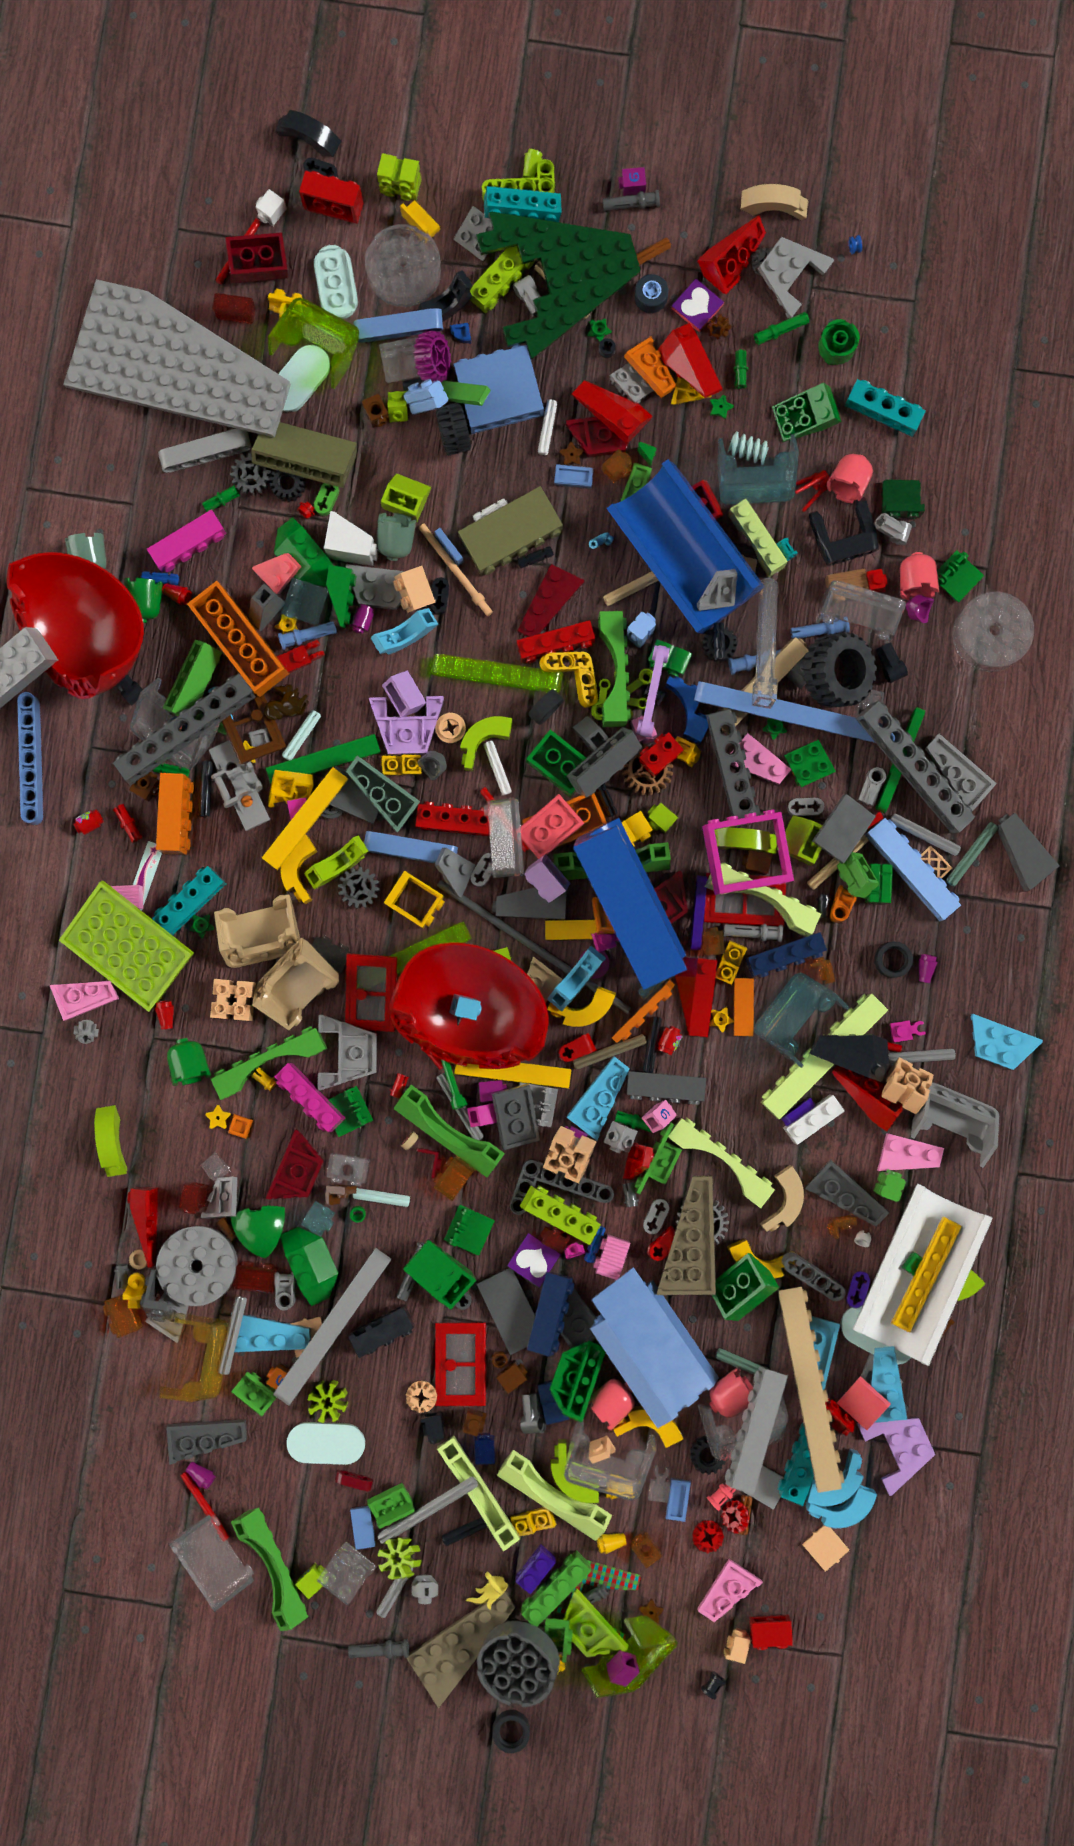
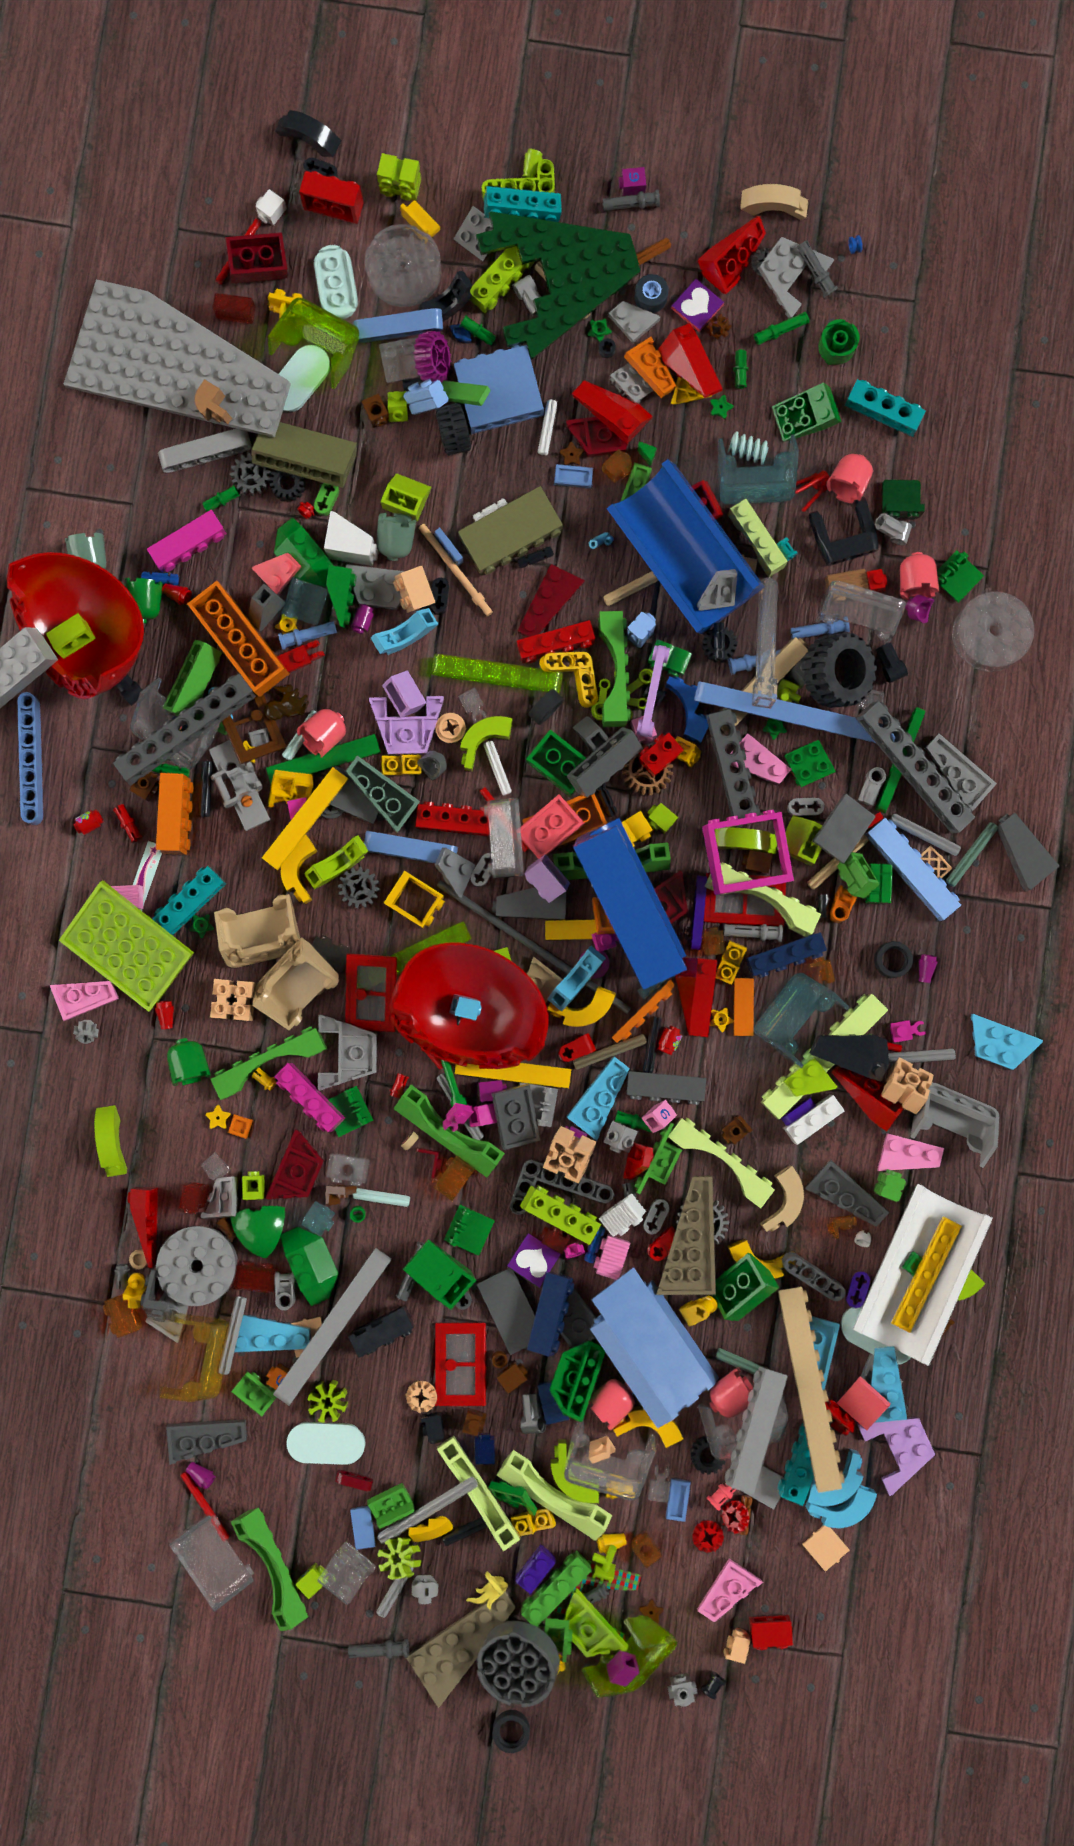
(70, 636): none -> lime brick
(207, 401): none -> medium nougat brick
(249, 1192): none -> lime brick
(322, 731): none -> coral cylinder
(435, 1528): none -> yellow slope
(457, 1114): none -> dark pink plate
(471, 703): none -> clear plate
(477, 330): none -> green axle
(513, 1496): none -> green wing
(604, 1568): none -> lime arm
(622, 1215): none -> white brick
(633, 320): none -> light grey wing
(682, 1690): none -> light grey brick
(698, 1310): none -> yellow piece
(737, 1122): none -> reddish brown brick
(787, 691): none -> lime arm
(809, 1079): none -> lime wing
(821, 276): none -> dark grey pin

